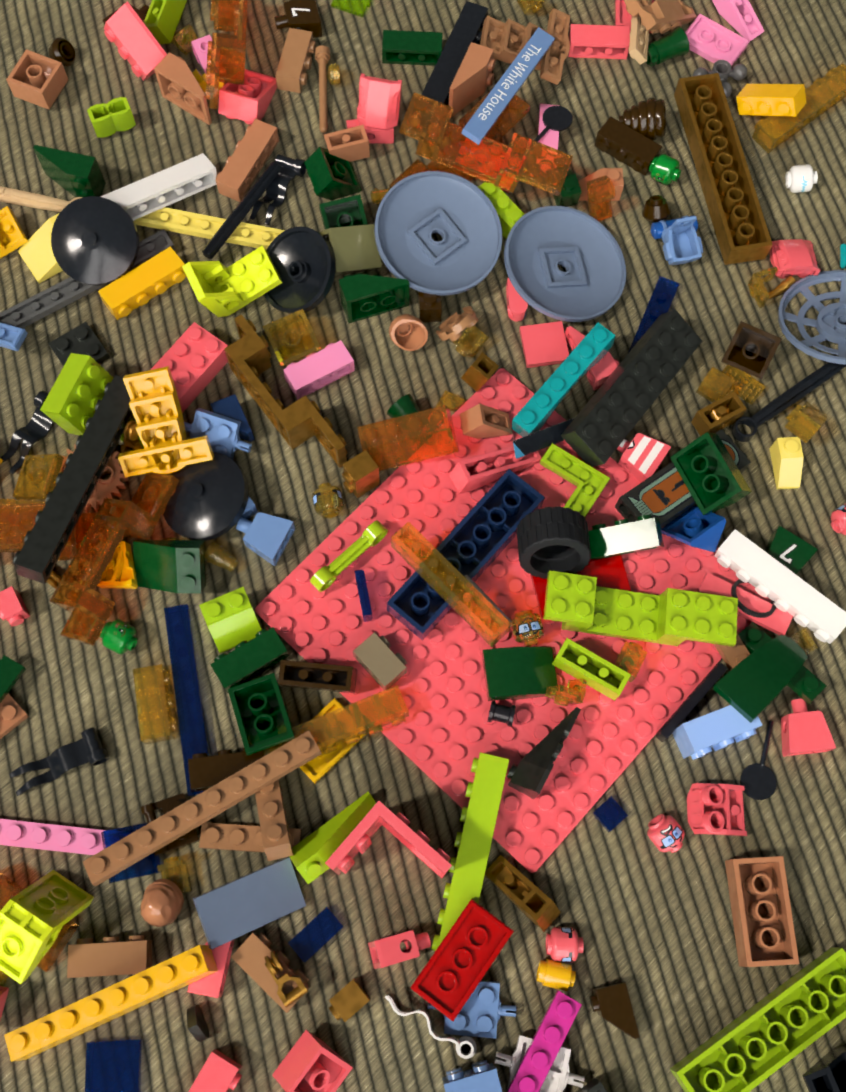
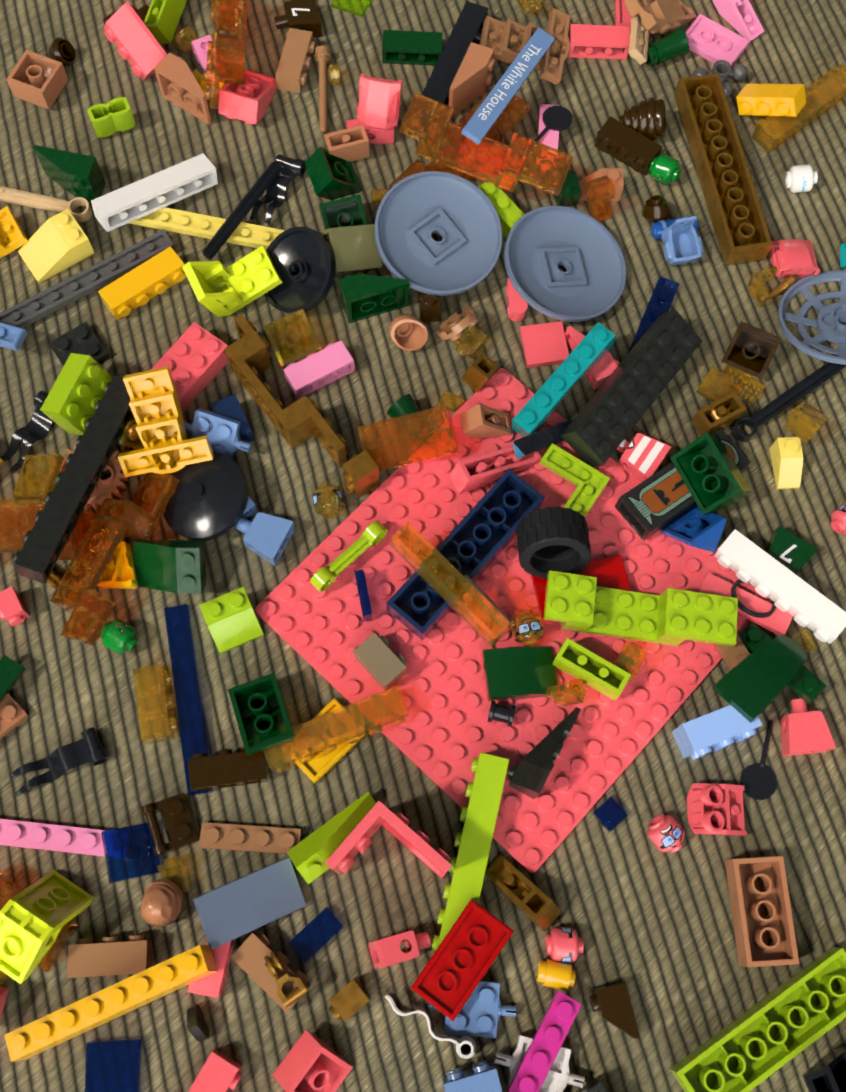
(95, 240): black dish -> none
(201, 808): medium nougat plate -> none
(220, 556): clear yellow cone -> none
(247, 160): nougat brick -> none
(249, 659): dark green brick -> none
(273, 822): medium nougat brick -> none
(317, 676): dark brown brick -> none
(625, 537): brick -> none
(691, 702): black tile -> none

